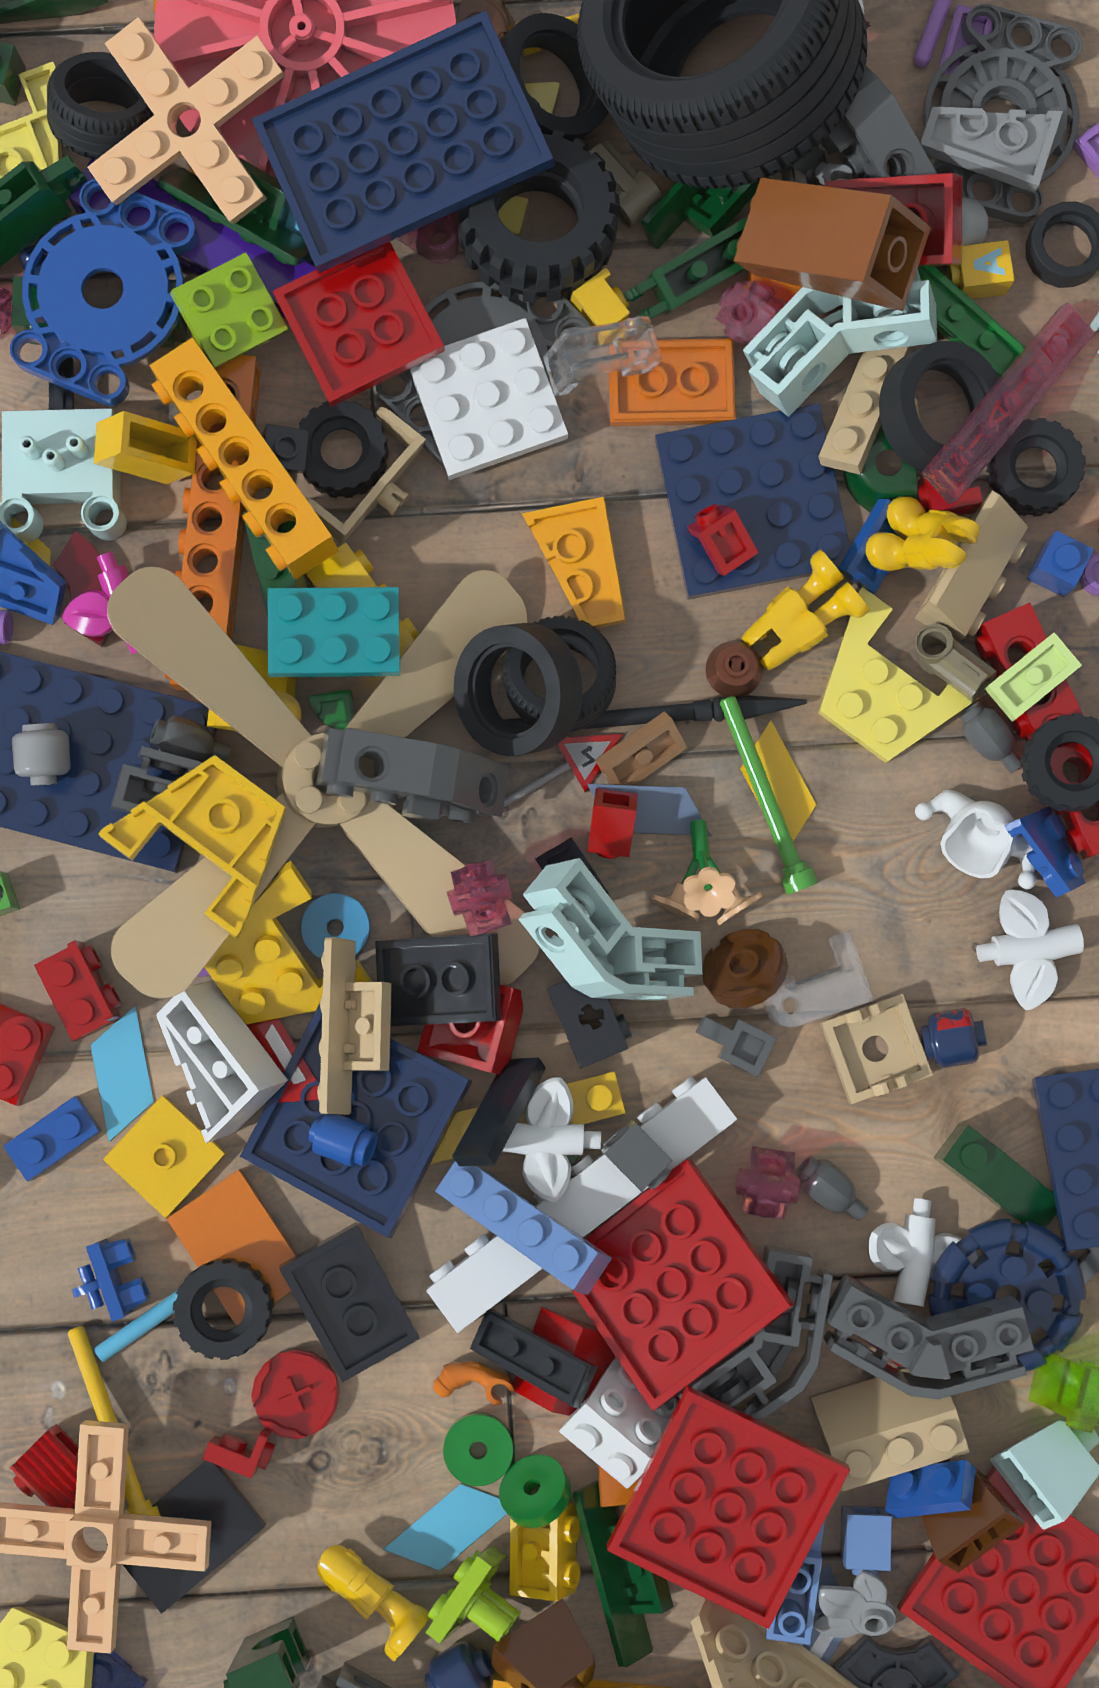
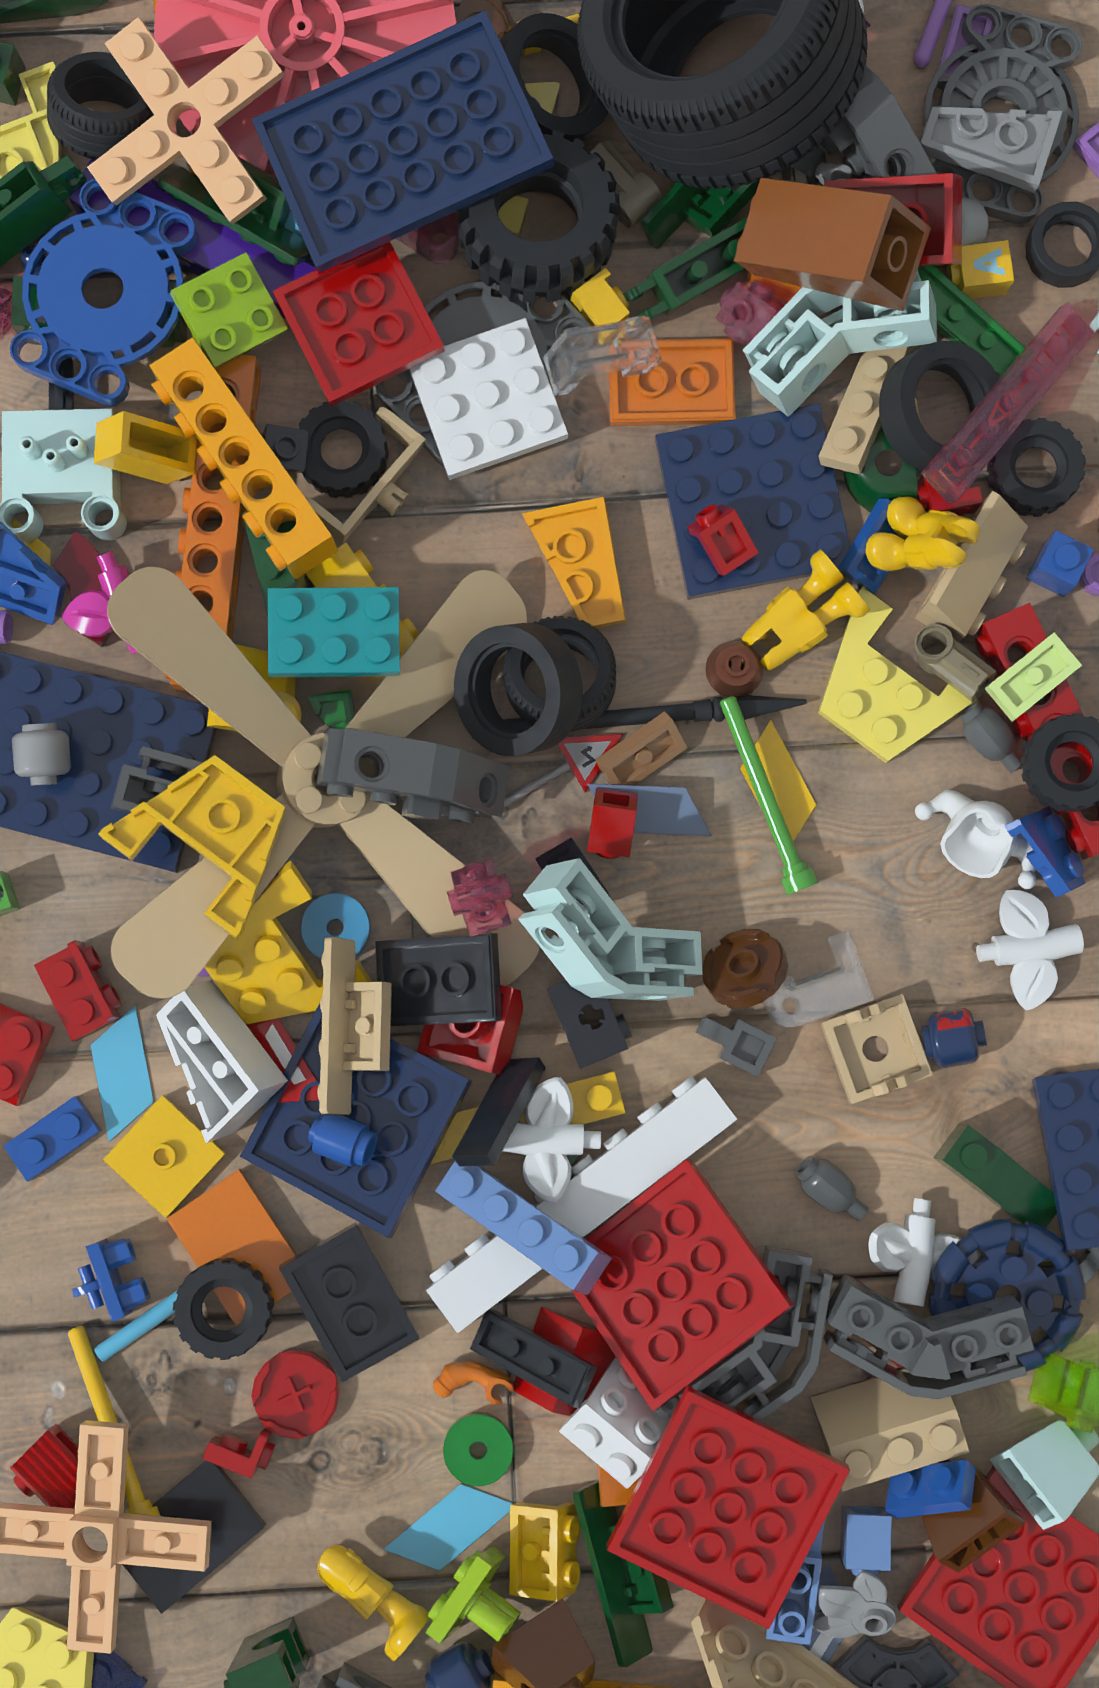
(187, 739): dark grey plant -> none
(544, 1505): green piece -> none
(638, 1156): dark grey brick -> none
(707, 890): light nougat plant -> none
(768, 1183): clear pink brick -> none

